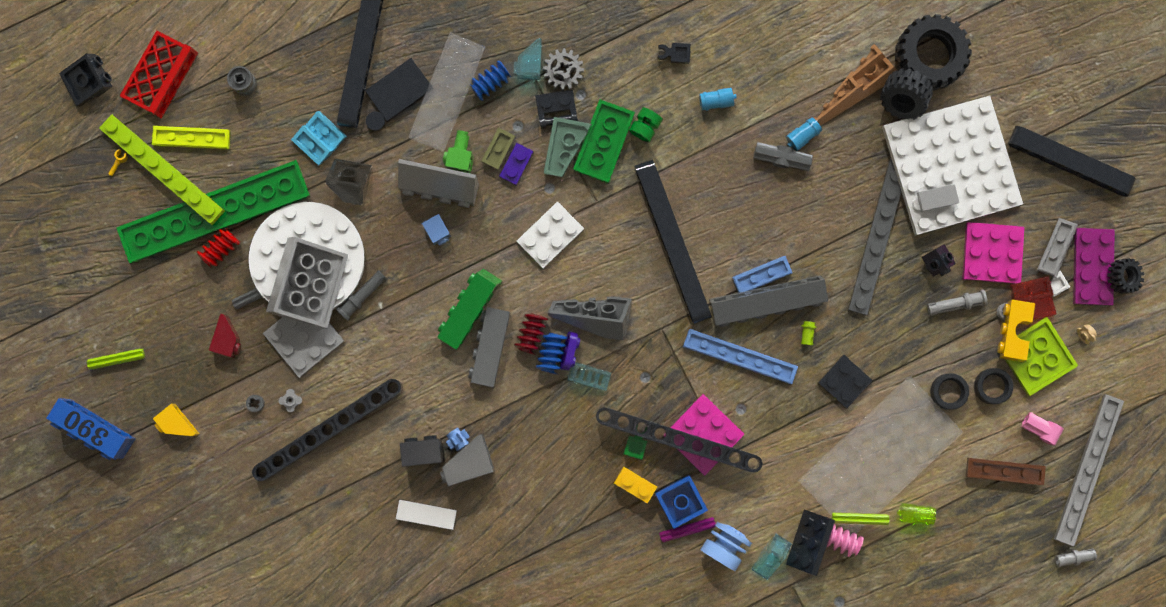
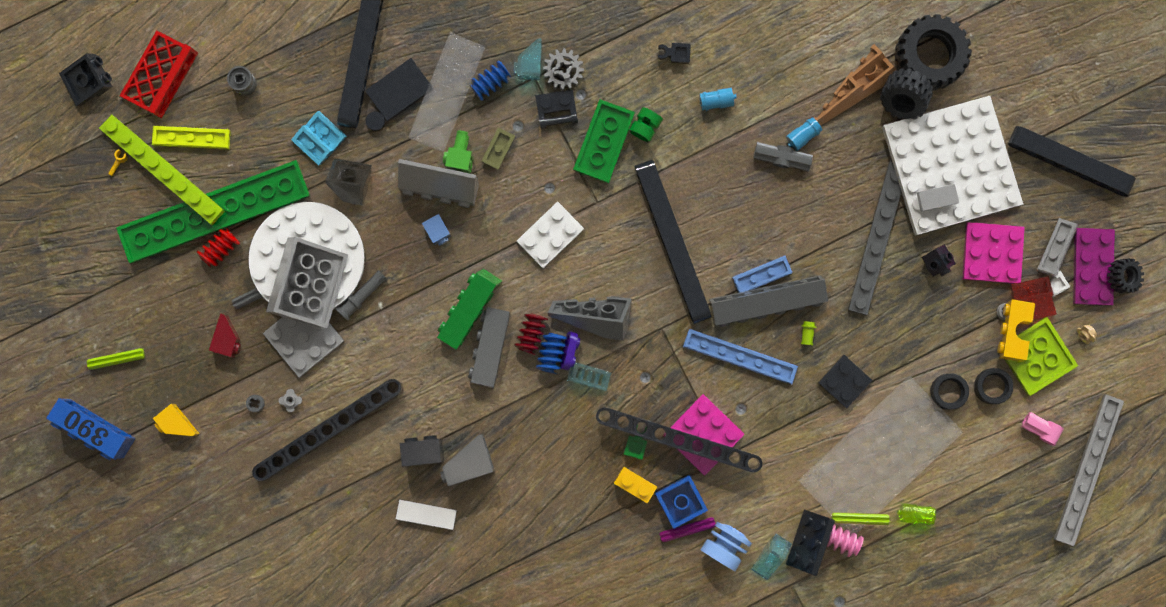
(457, 439): medium blue gear -> none
(516, 164): dark purple plate -> none
(563, 144): sand green wing -> none
(966, 301): light grey pin -> none
(1005, 471): reddish brown plate -> none
(1075, 557): light grey pin -> none

